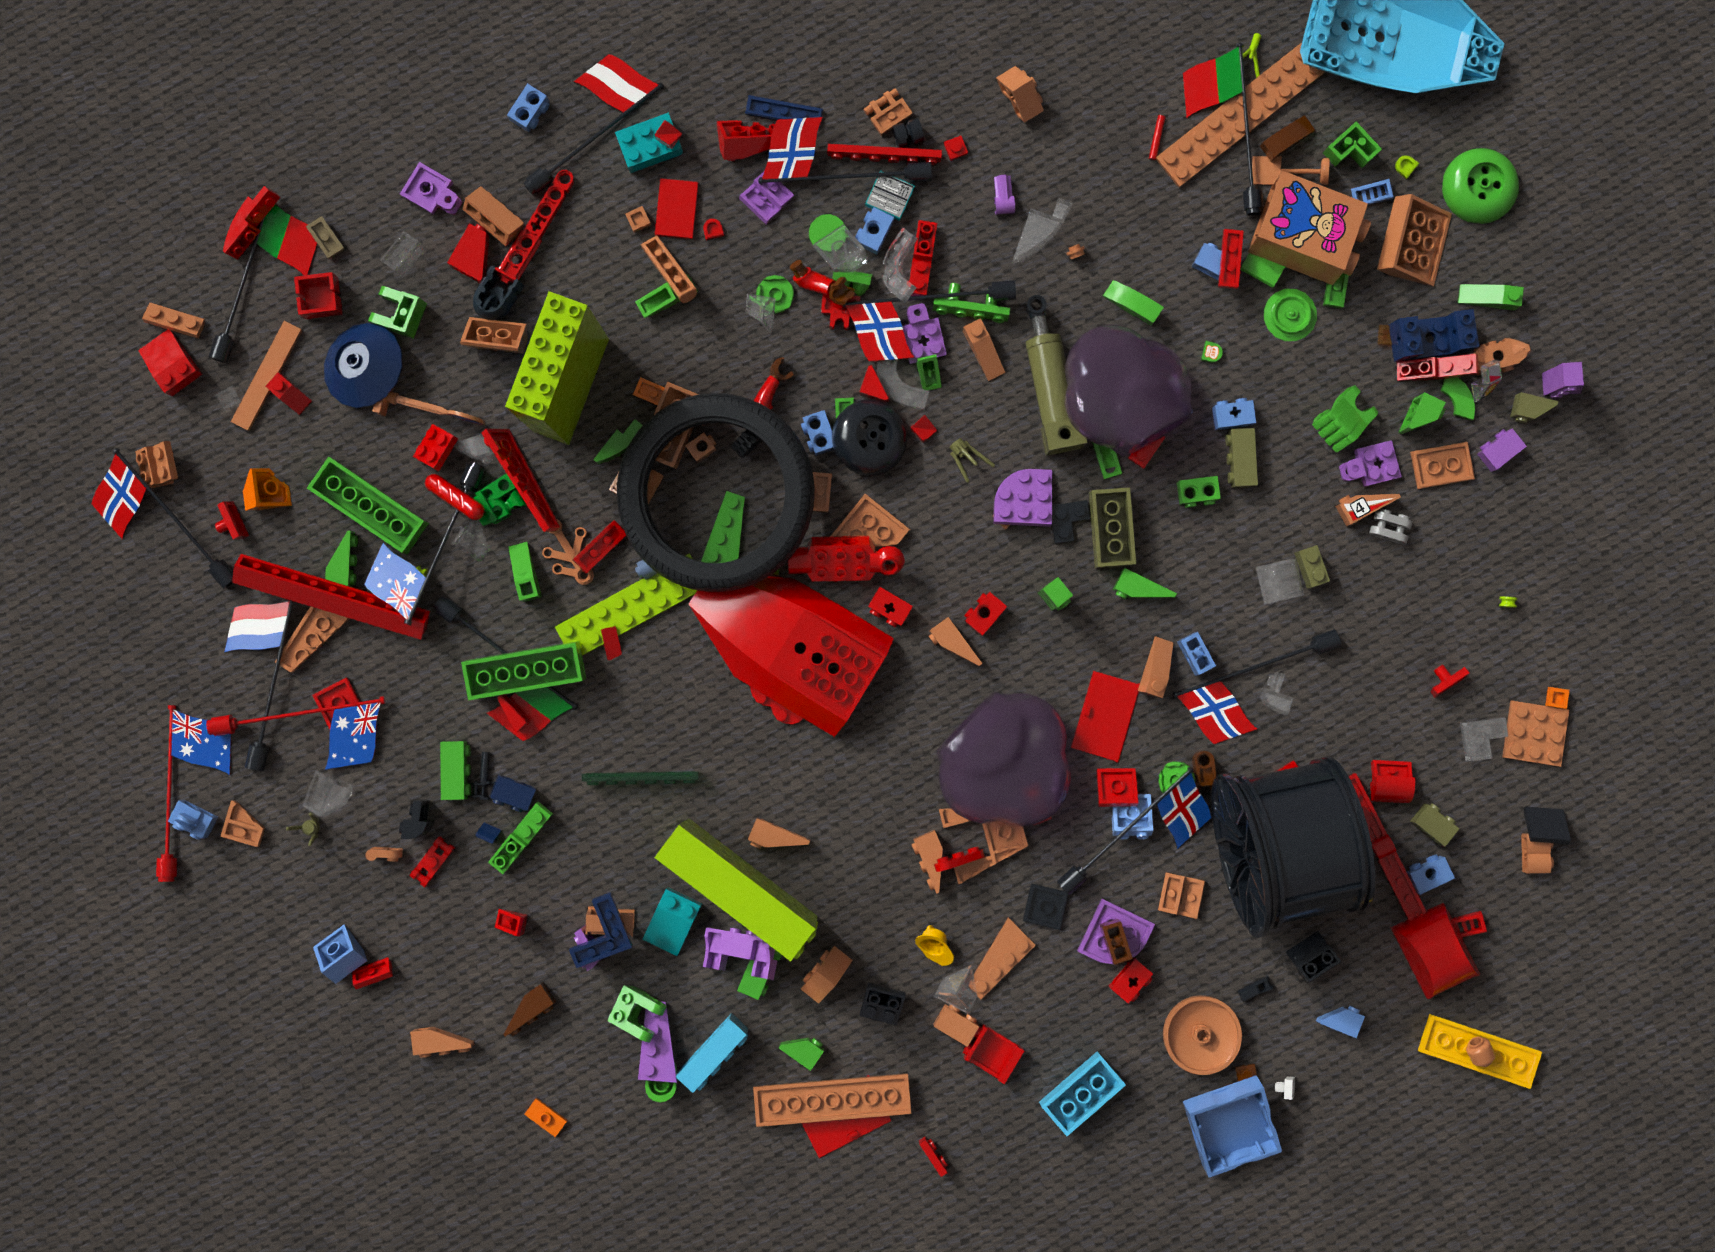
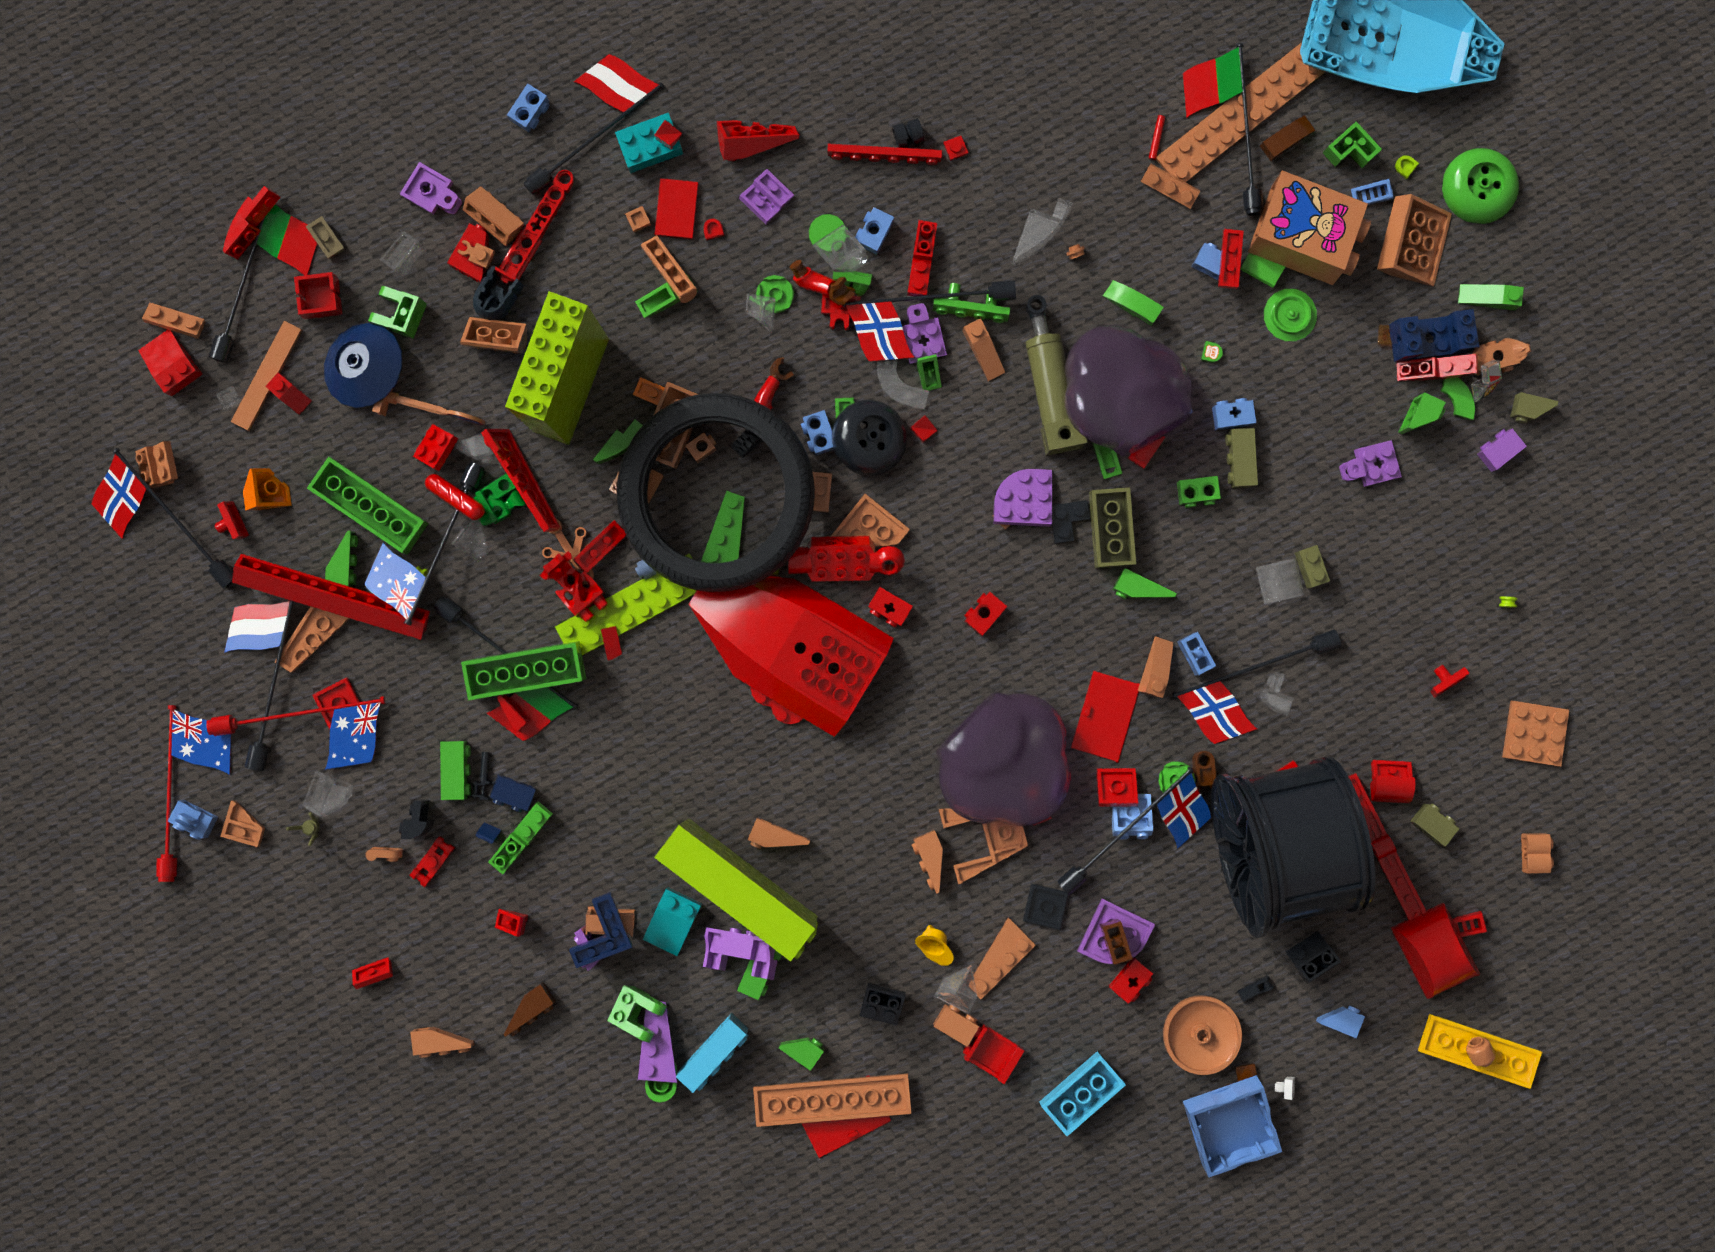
(339, 954): medium blue slope -> none
(478, 255): none -> nougat plate
(524, 572): bright green slope -> none
(545, 1117): orange plate -> none
(559, 569): none -> red hips
(632, 777): clear green plate -> none
(777, 110): dark blue tile -> none
(794, 149): flag -> none
(826, 974): nougat brick -> none
(872, 386): red slope -> none
(890, 195): light grey tile -> none
(892, 115): nougat plate -> none
(893, 262): clear plate -> none
(938, 1162): red plate -> none
(950, 639): nougat slope -> none
(959, 859): red plate -> none
(960, 449): olive plant -> none
(1003, 195): medium lavender piece -> none
(1021, 92): nougat brick -> none
(1056, 594): bright green brick -> none
(1170, 186): none -> nougat plate
(1173, 893): nougat slope -> none
(1253, 54): lime plant -> none
(1267, 171): nougat piece -> none
(1336, 293): bright green plate -> none
(1344, 420): bright green piece -> none
(1360, 506): slope -> none
(1385, 517): light grey brick -> none
(1440, 874): medium blue brick -> none
(1442, 465): nougat tile -> none
(1477, 735): clear brick -> none
(1547, 825): black tile -> none
(1557, 697): orange plate -> none
(1563, 380): medium lavender wedge -> none

